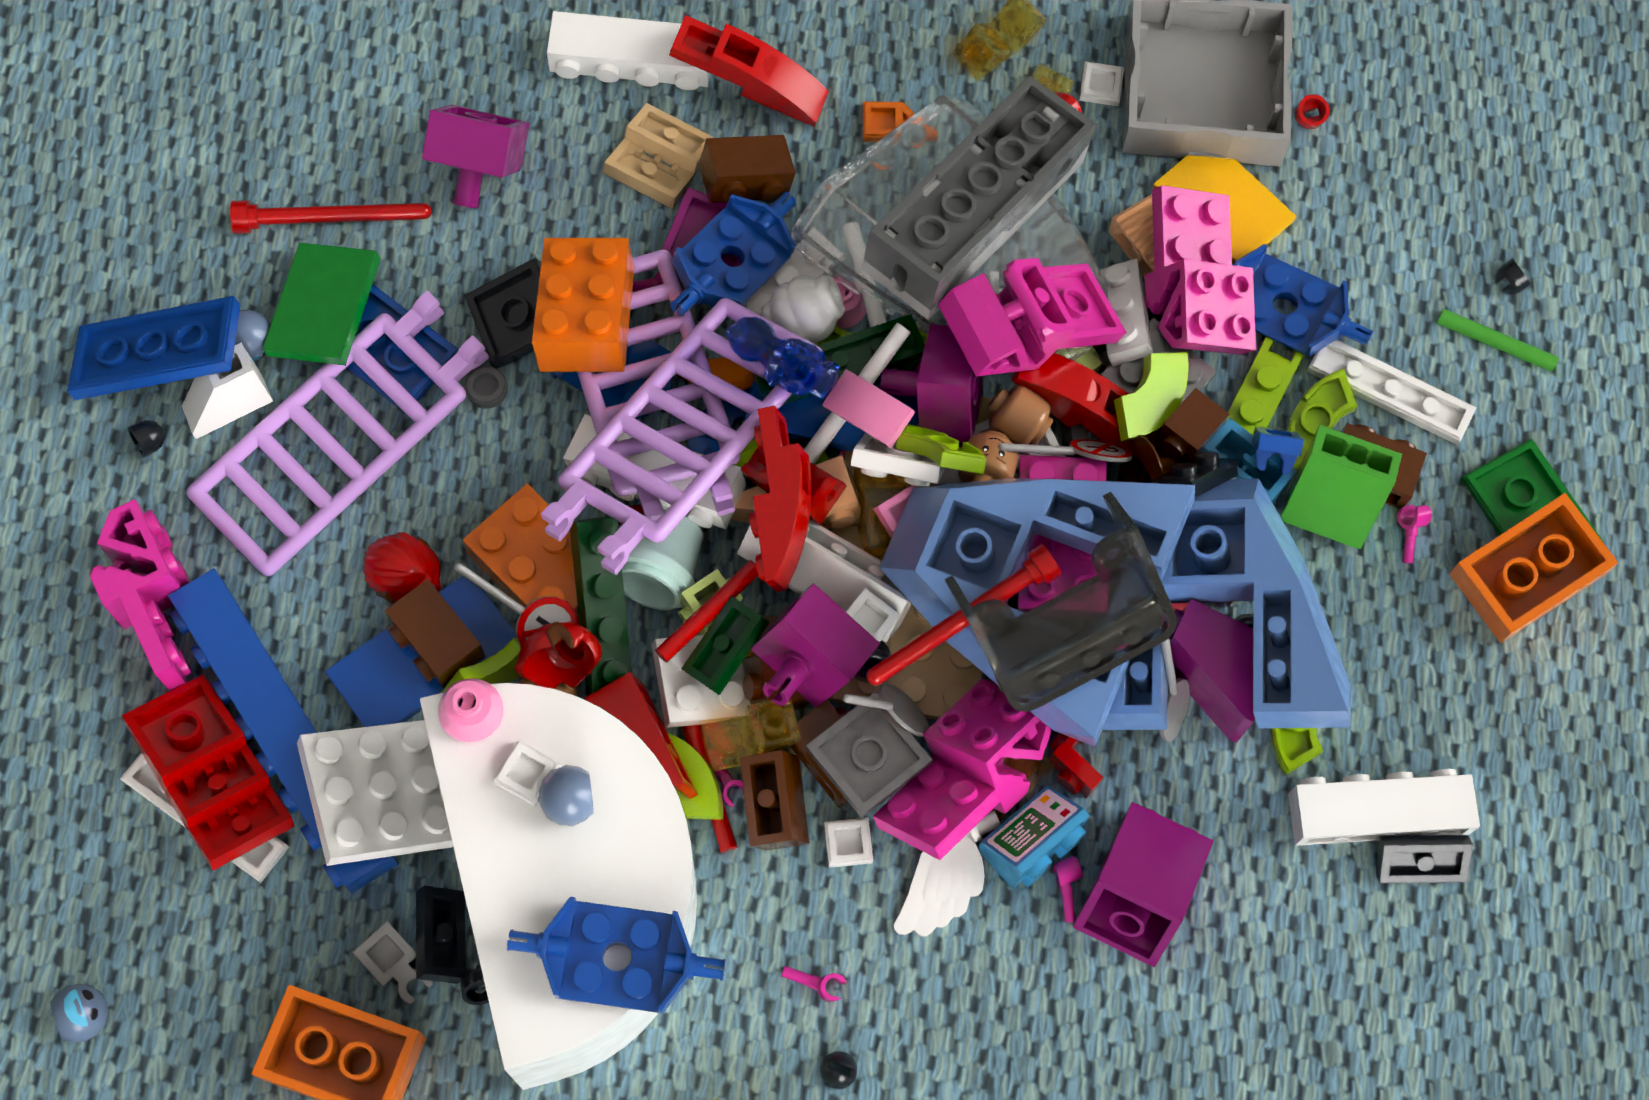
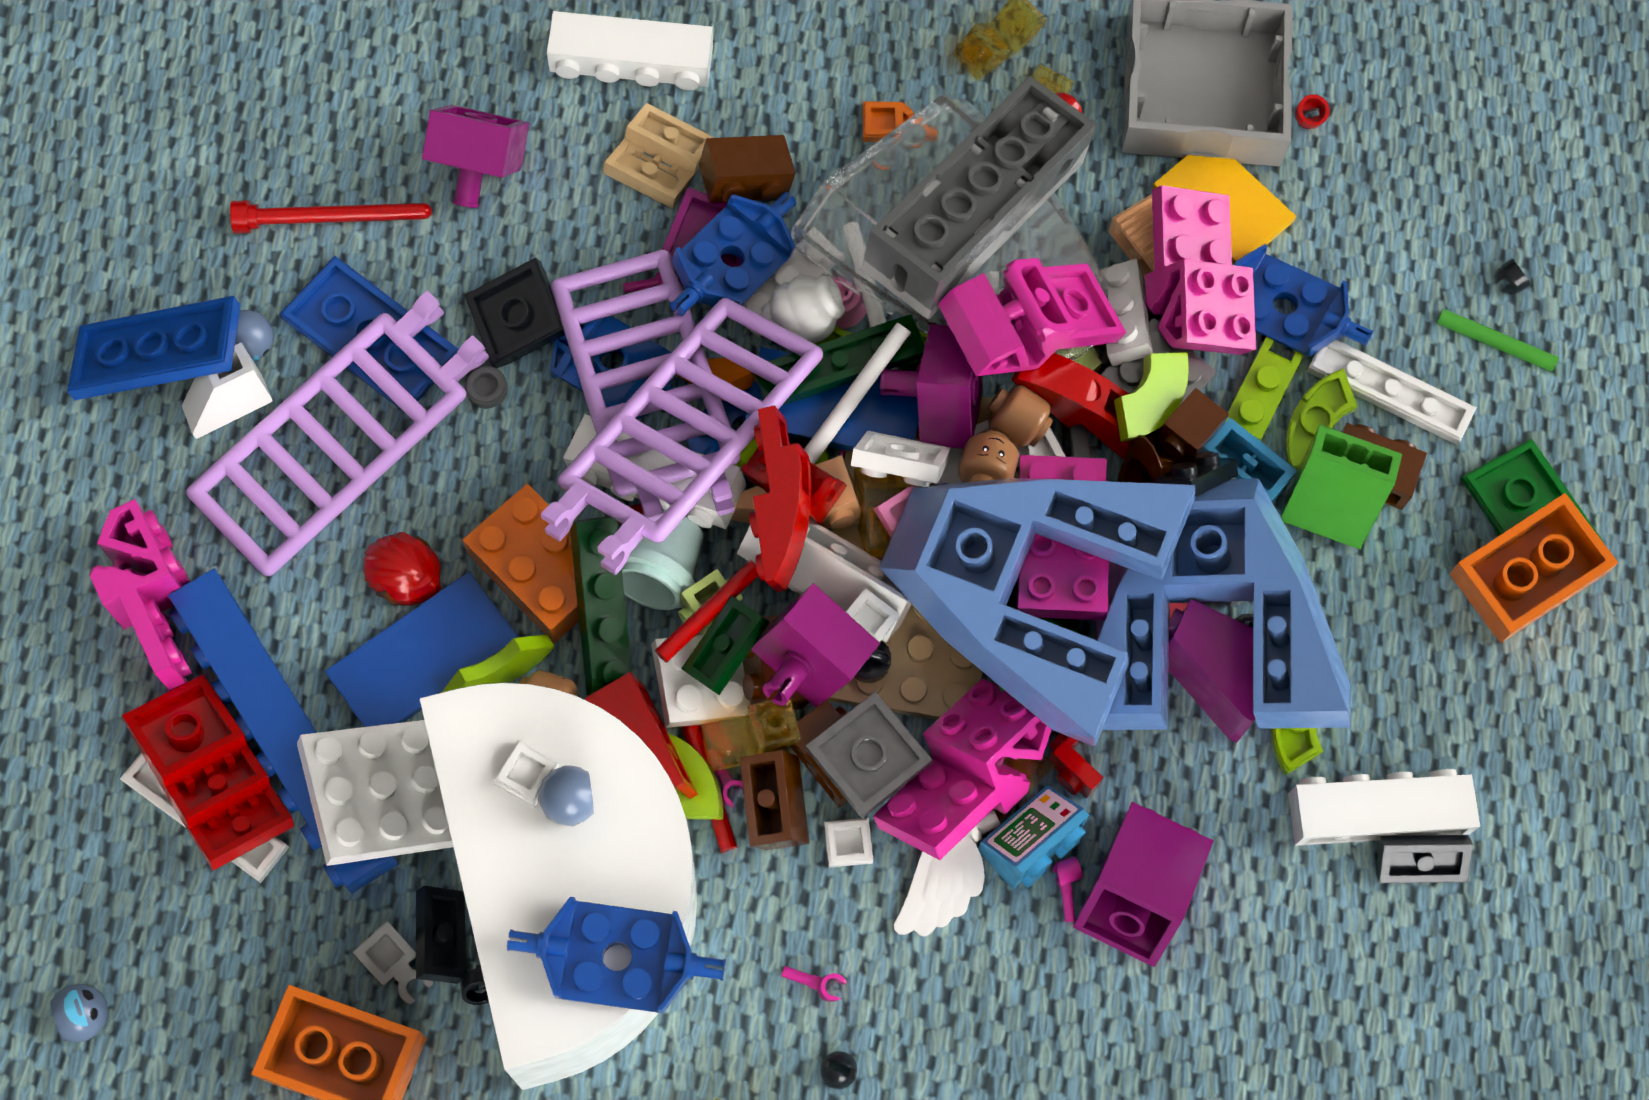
(148, 435): black hinge -> none
(322, 303): green tile -> none
(433, 633): reddish brown brick -> none
(470, 722): bright pink cone -> none
(533, 616): light grey piece -> none
(558, 655): red hair -> none
(583, 305): orange brick -> none
(752, 64): red slope -> none
(787, 362): clear blue animal -> none
(868, 408): bright pink slope -> none
(899, 706): light grey piece -> none
(941, 449): lime tile -> none
(1036, 569): red piece -> none
(1080, 630): clear smoke windscreen -> none
(1086, 447): light grey piece -> none
(1101, 83): white tile -> none
(1177, 696): light grey piece -> none
(1270, 441): blue tile -> none
(1411, 519): dark pink hand -> none

